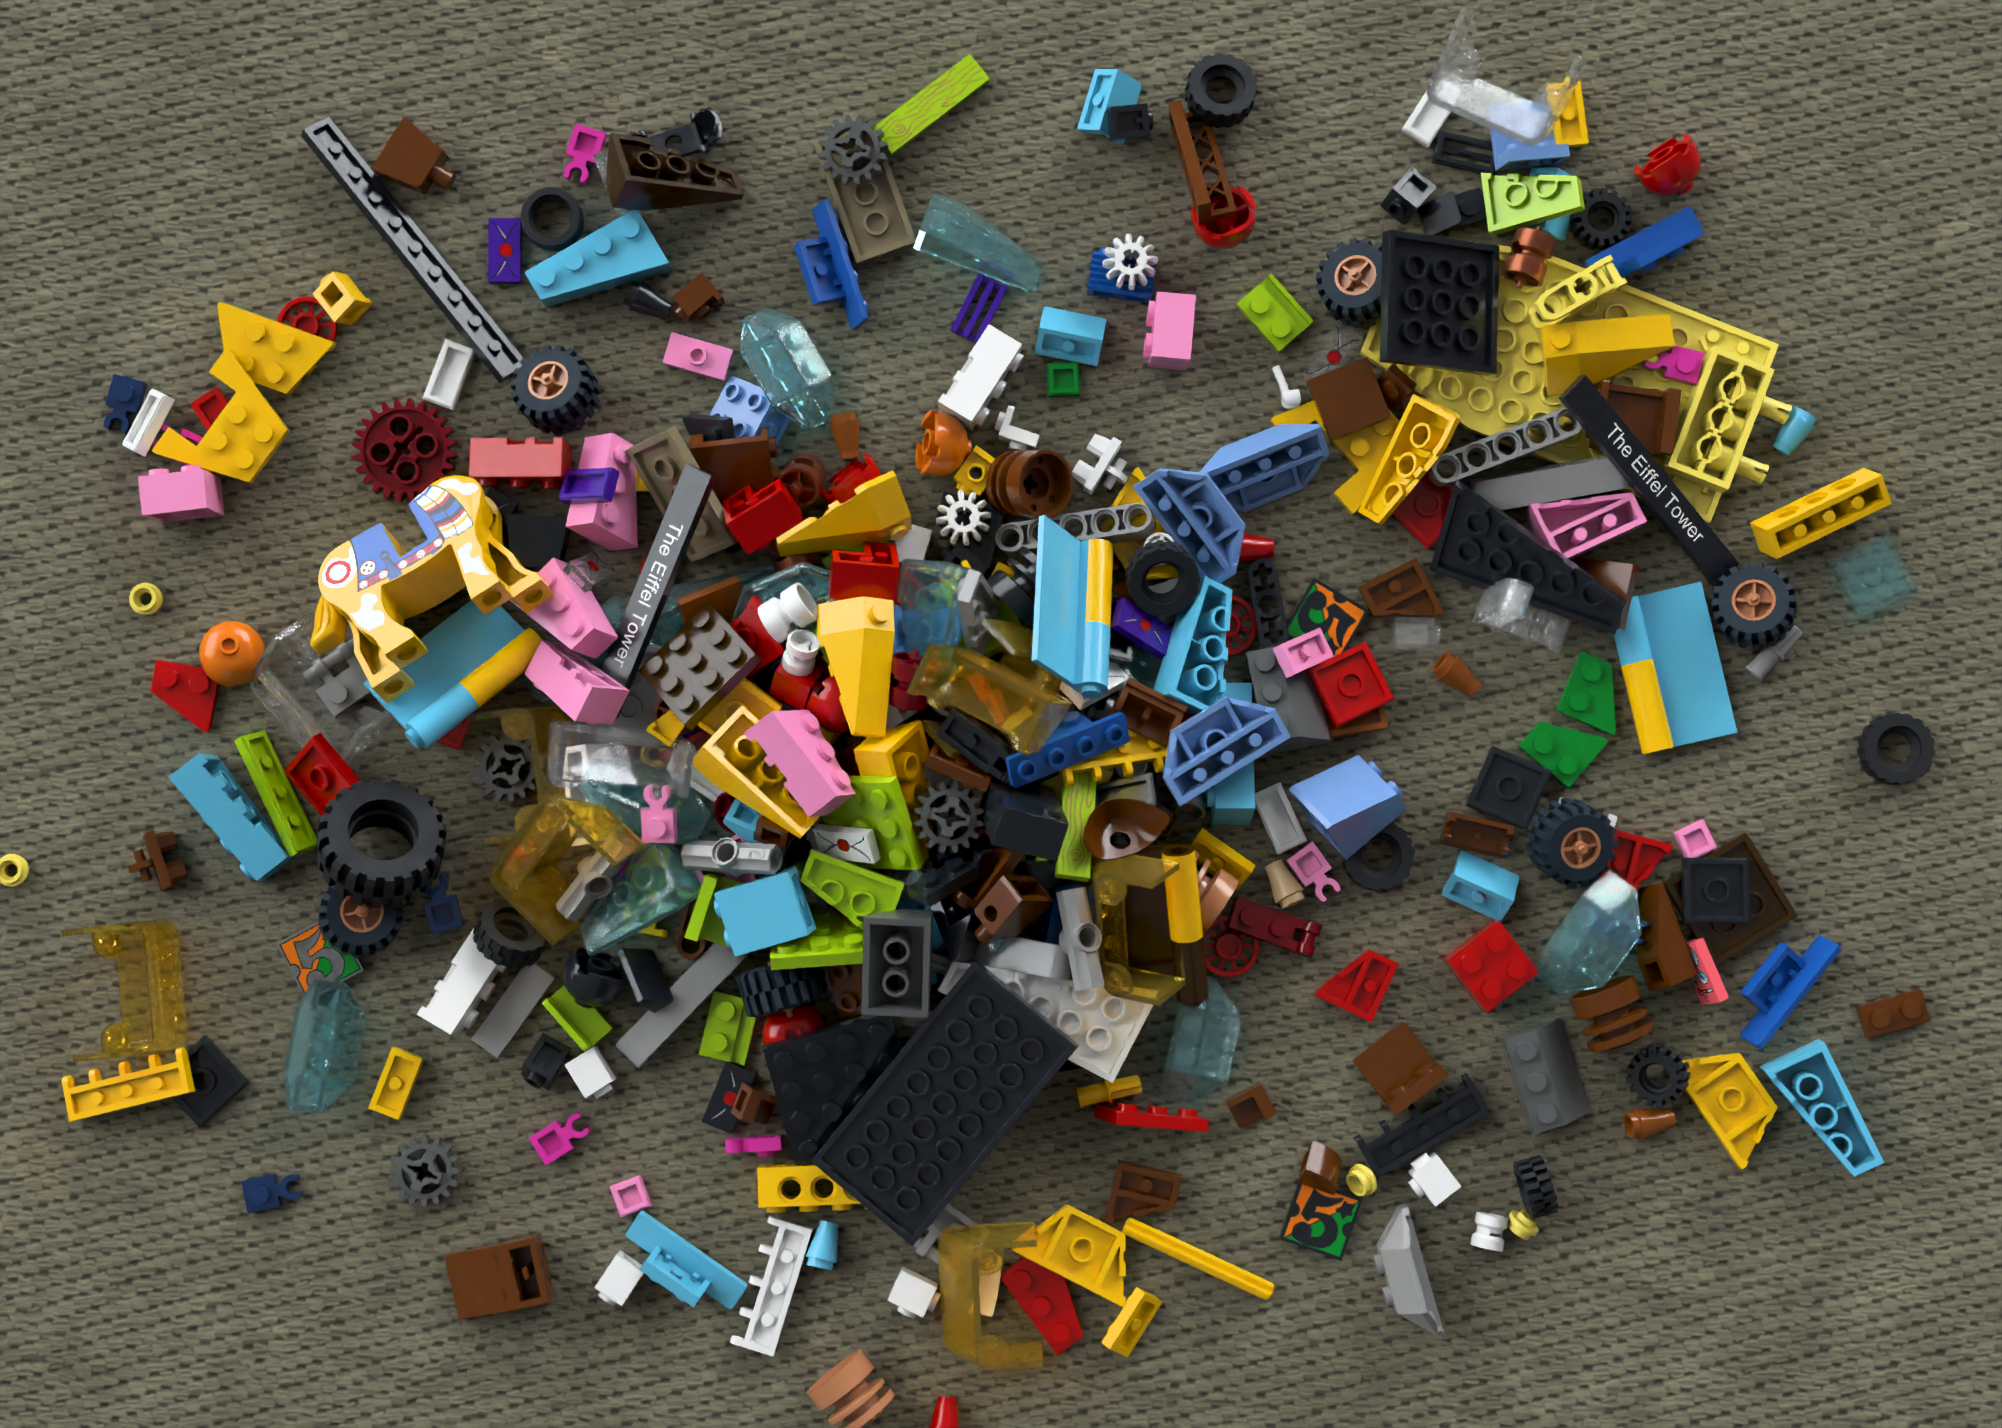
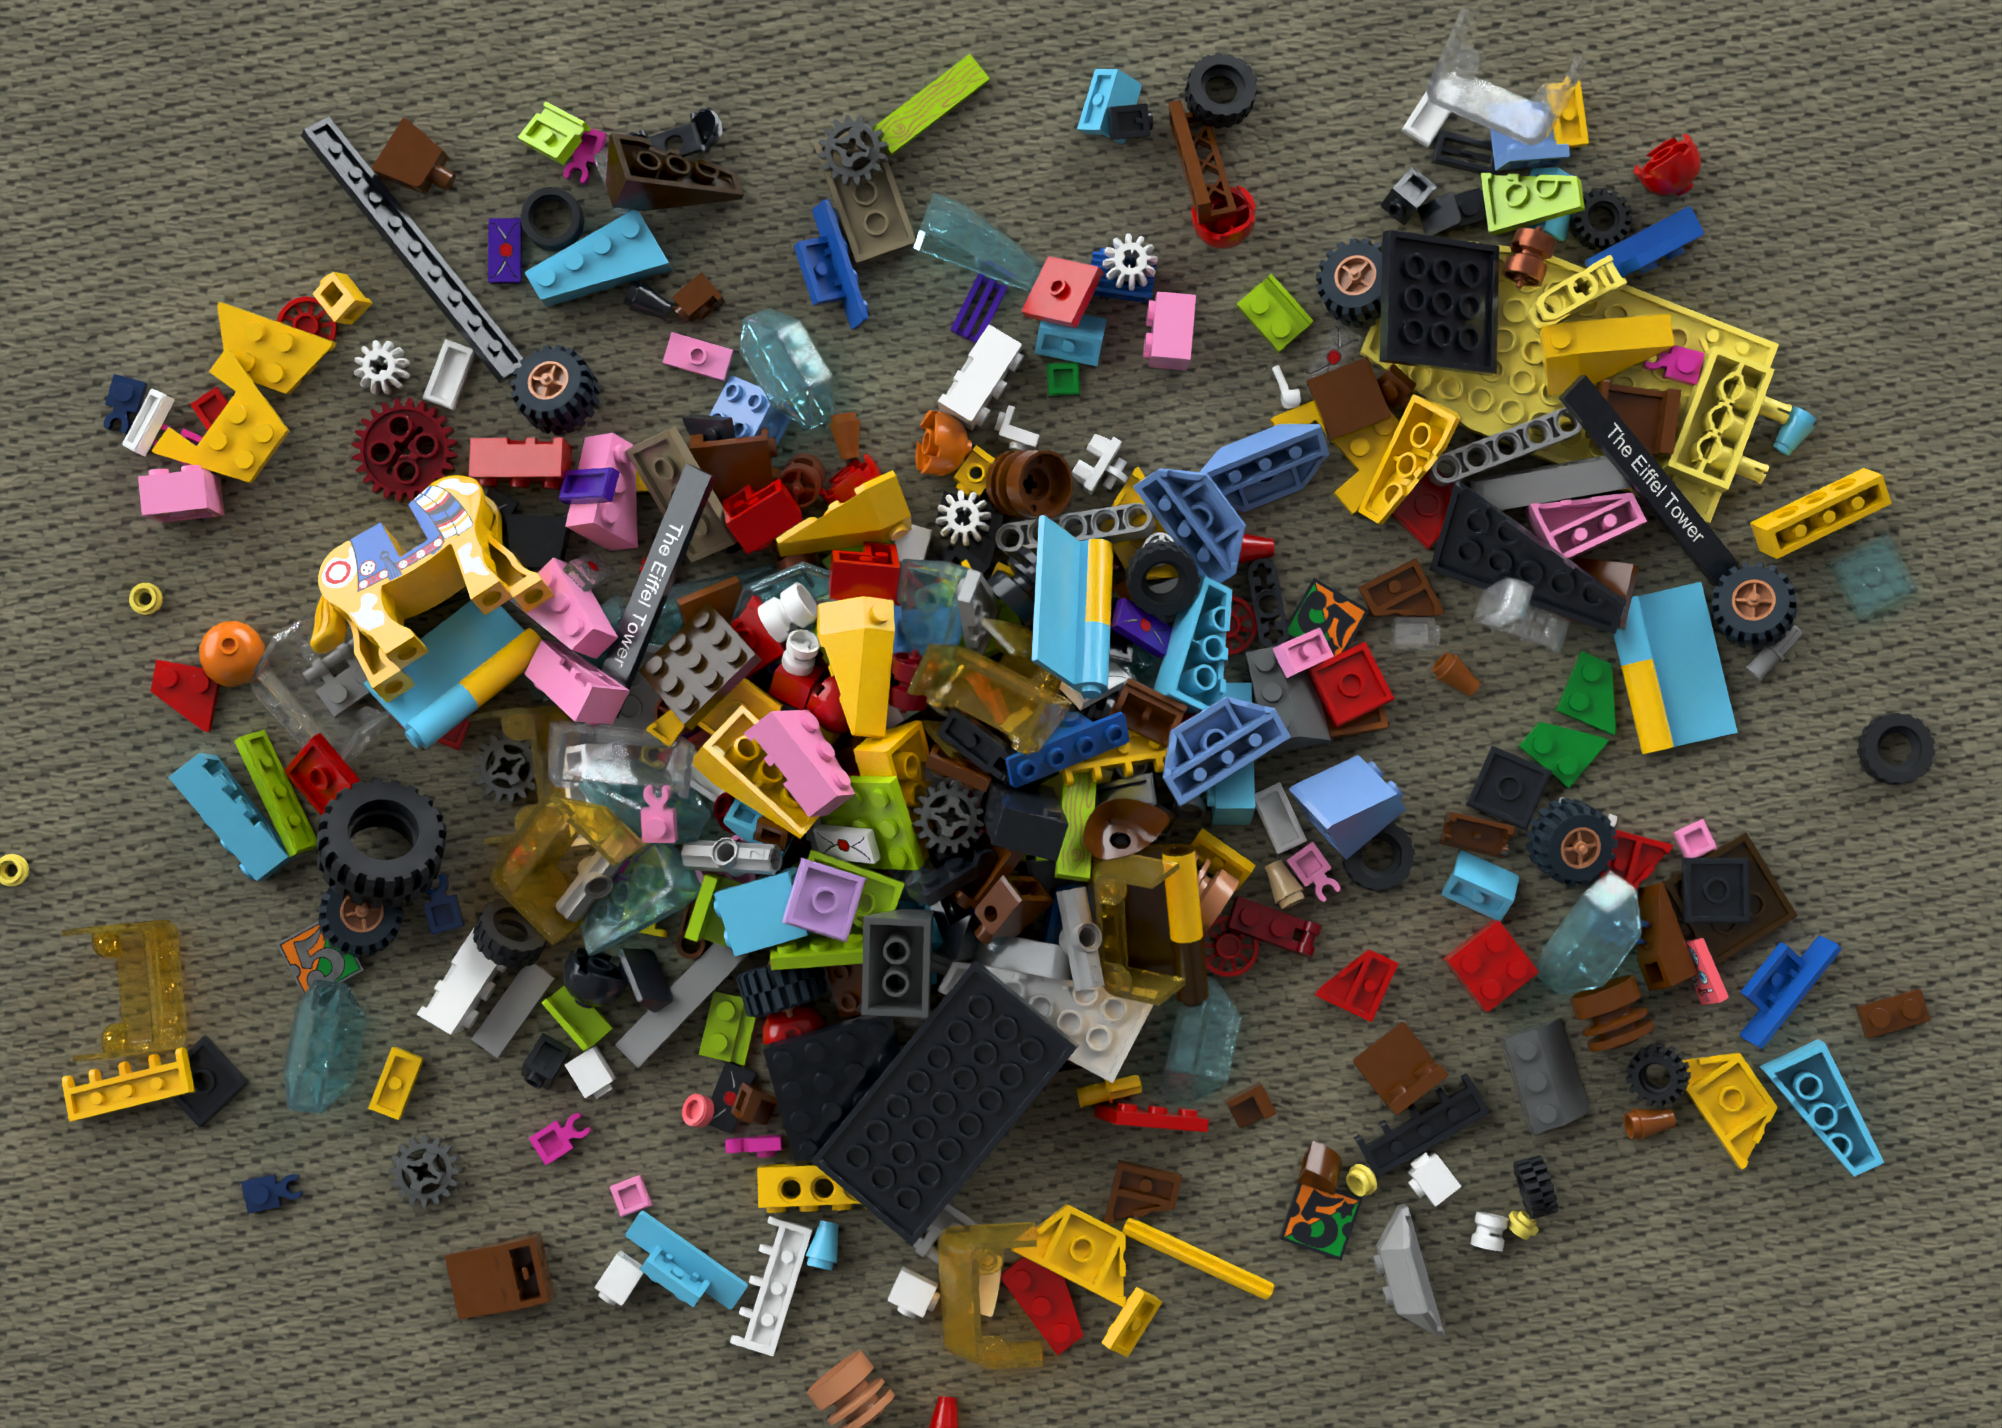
(156, 846): reddish brown hips -> none
(384, 378): none -> white gear
(554, 133): none -> plate
(698, 1110): none -> coral tile
(823, 900): none -> lavender tile
(1062, 292): none -> plate

